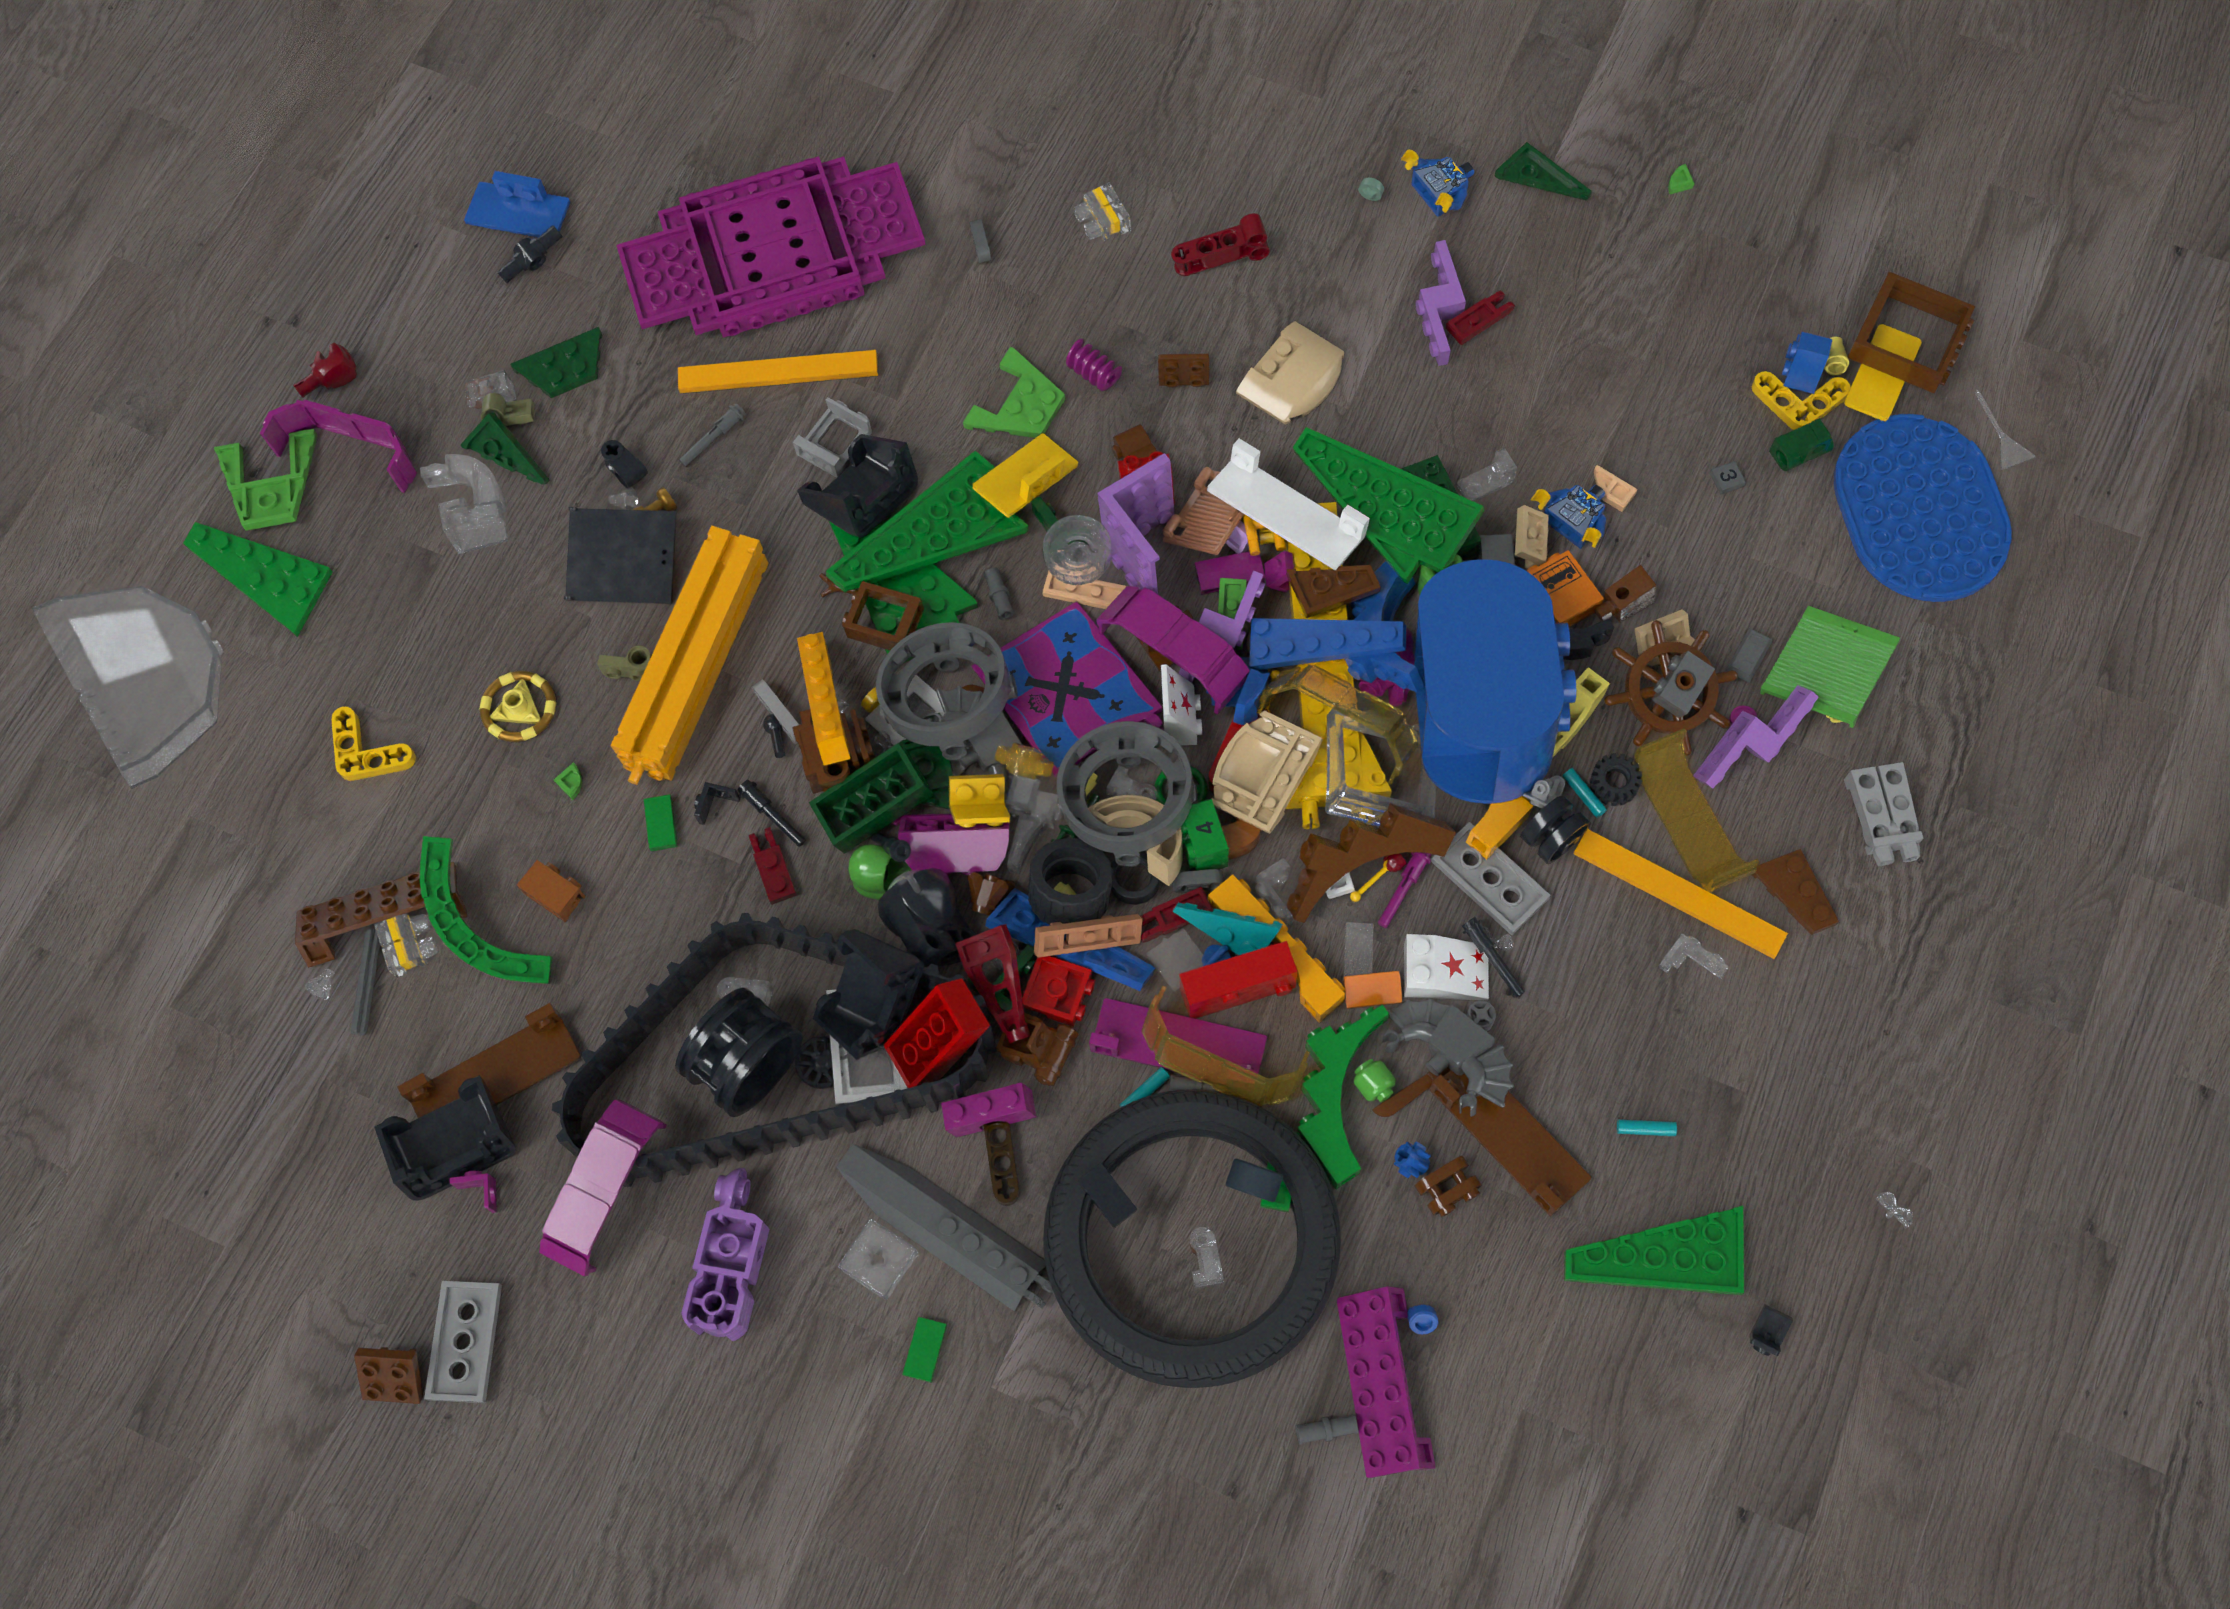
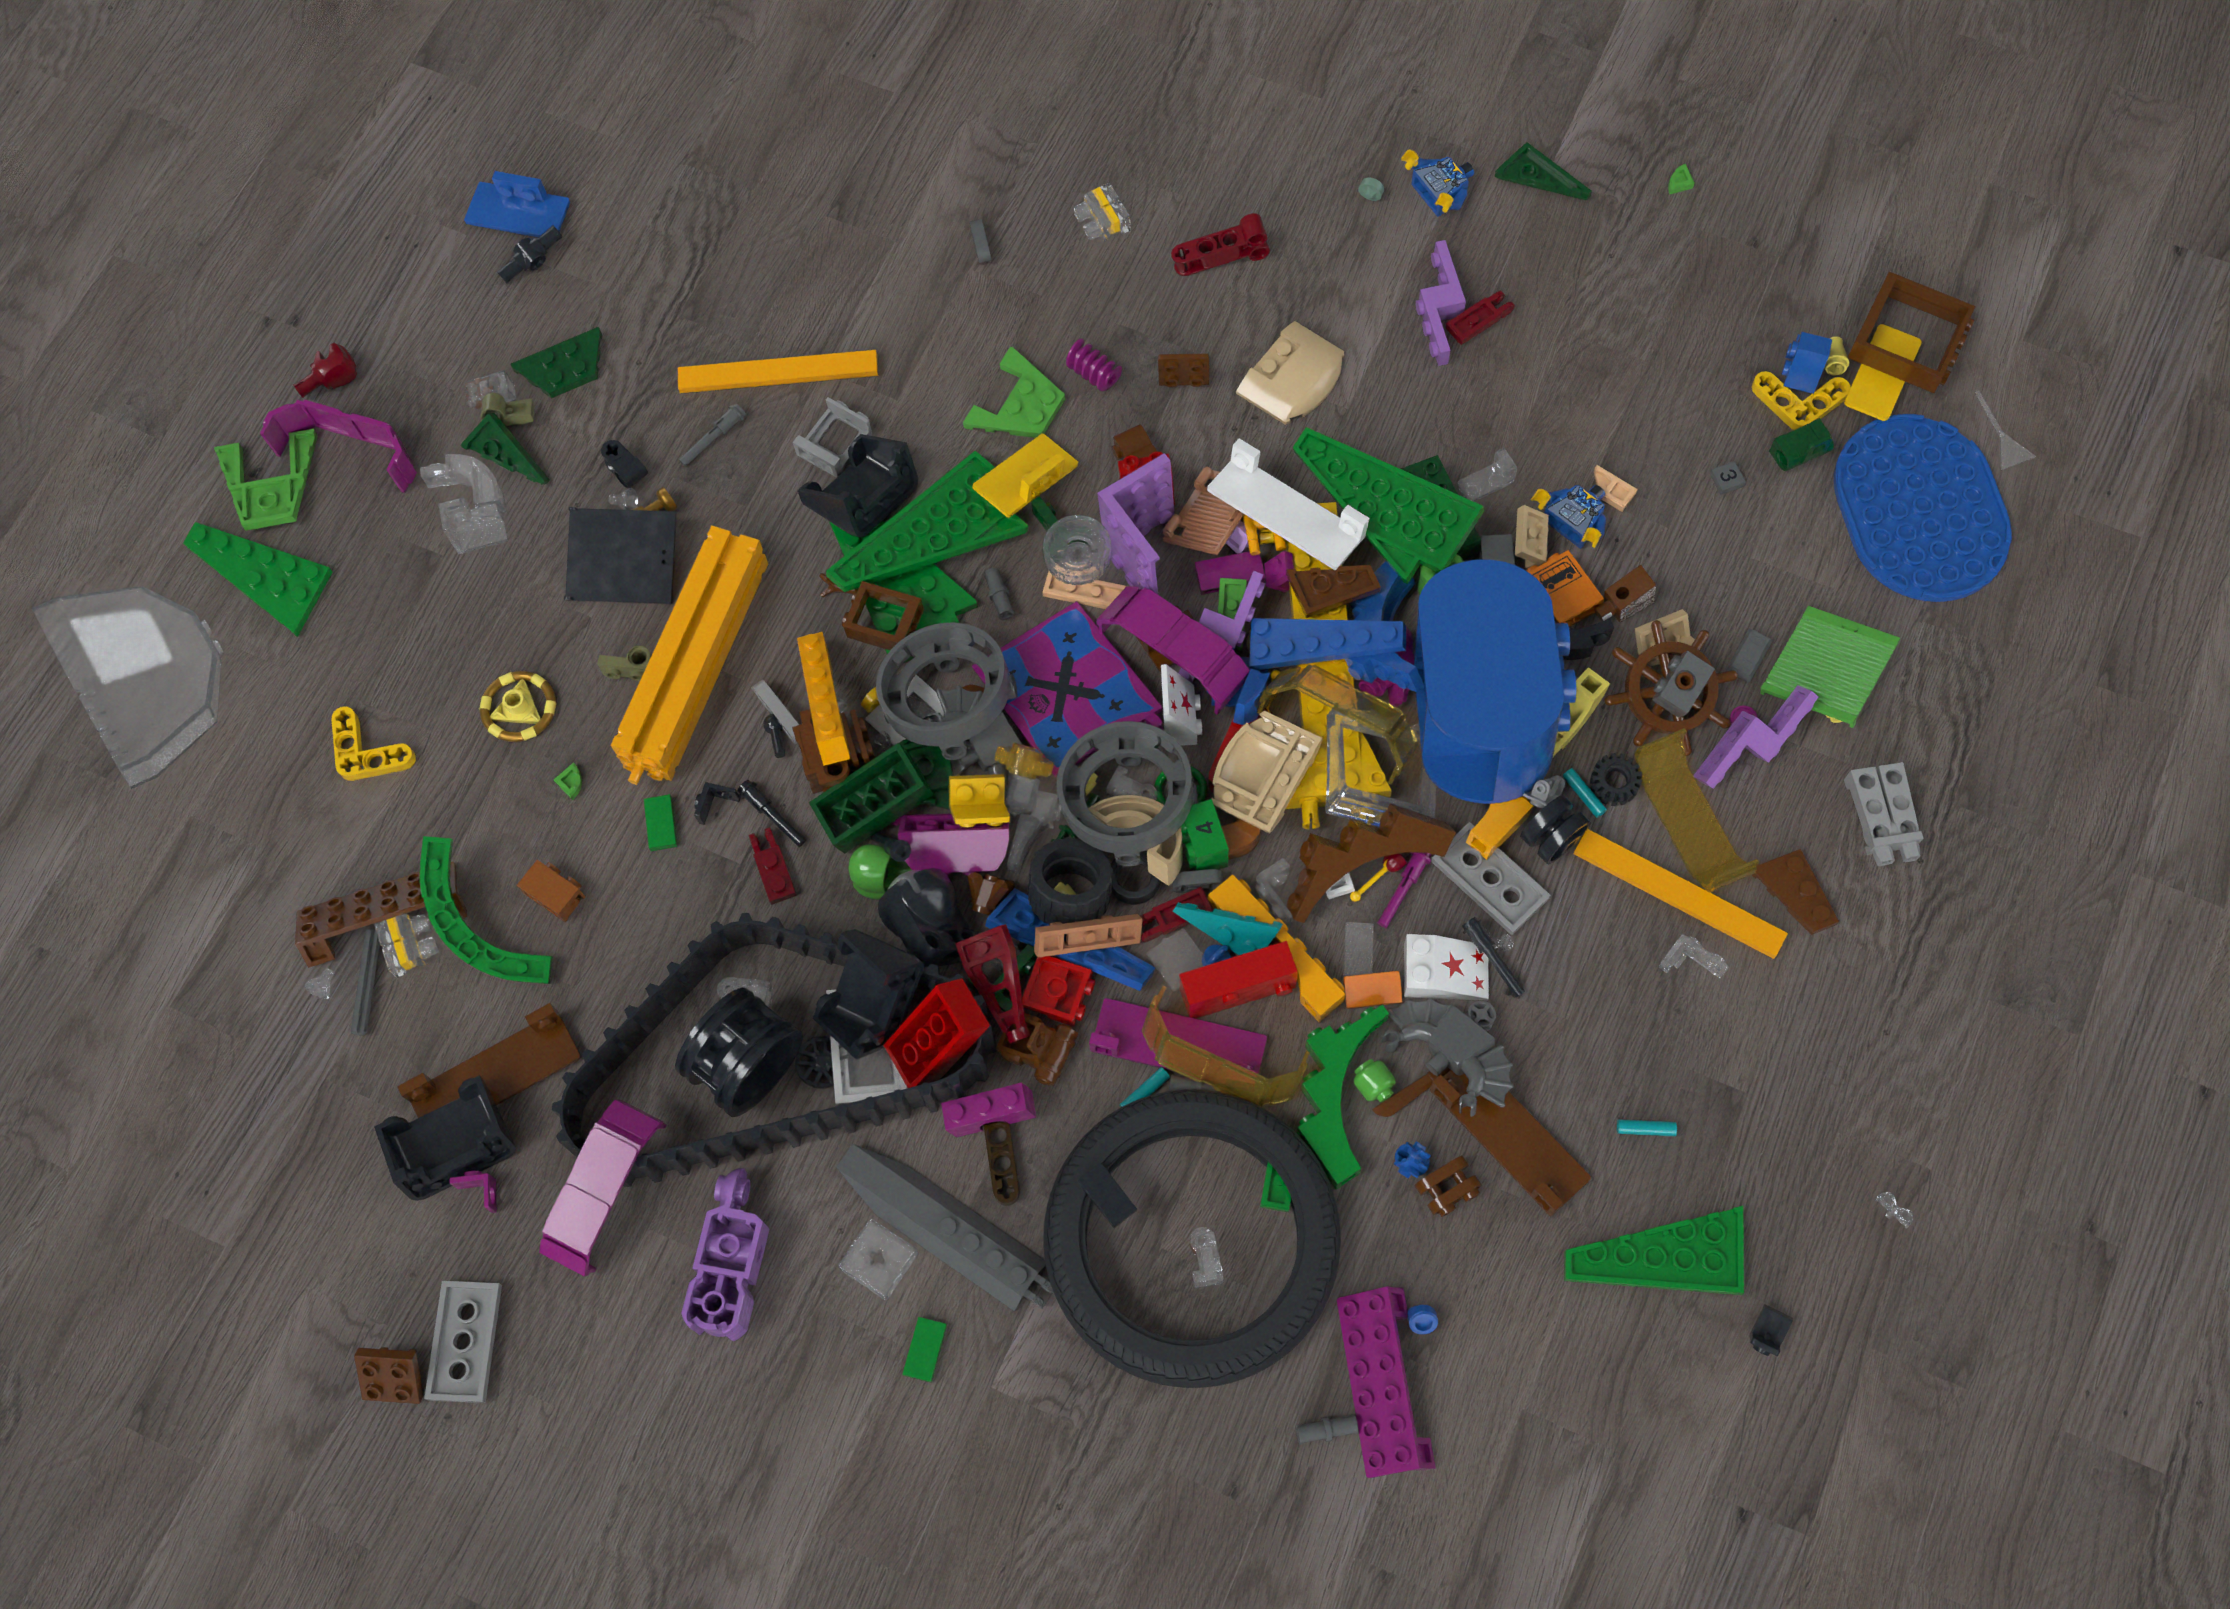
(699, 265): magenta piece -> none
(1254, 1180): black wheel -> none

